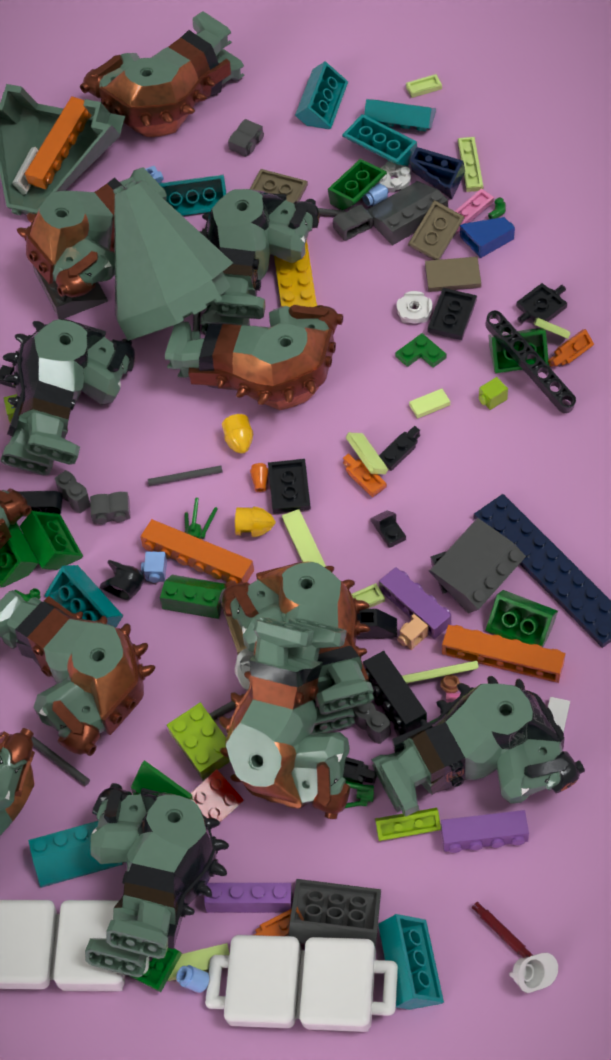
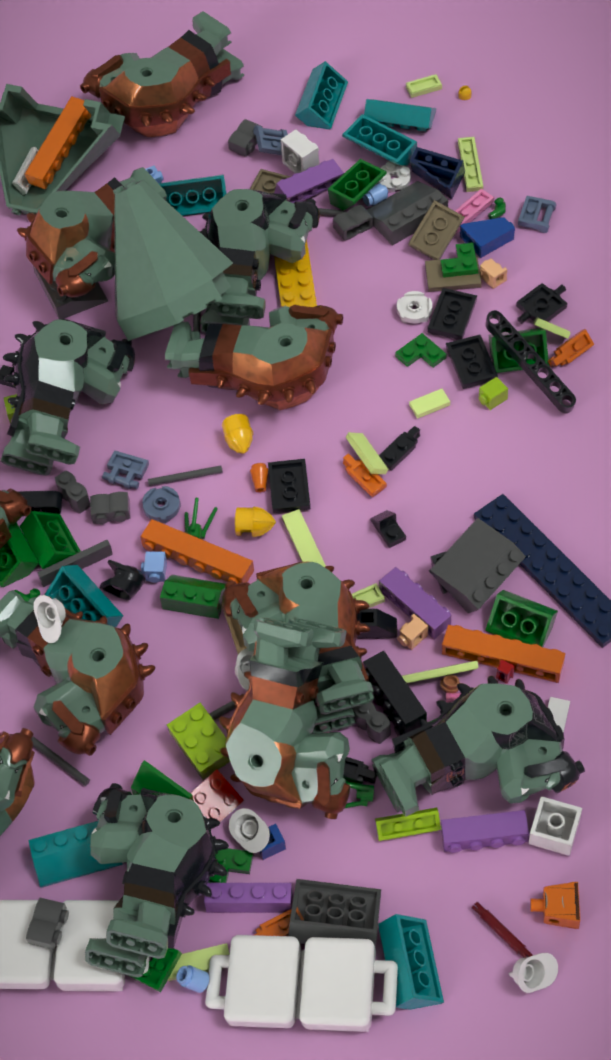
(46, 923): none -> dark grey brick
(50, 616): none -> white piece
(82, 559): none -> dark grey tile
(128, 465): none -> sand blue plate
(161, 513): none -> sand blue plate
(233, 861): none -> green plate
(249, 830): none -> white piece
(269, 140): none -> sand blue plate
(275, 844): none -> blue panel
(299, 152): none -> white brick
(309, 182): none -> medium lavender brick
(462, 265): none -> green plate
(464, 92): none -> yellow hinge
(471, 361): none -> black plate
(493, 273): none -> light nougat brick
(505, 668): none -> red piece
(531, 211): none -> sand blue plate
(555, 825): none -> white brick
(559, 905): none -> orange torso

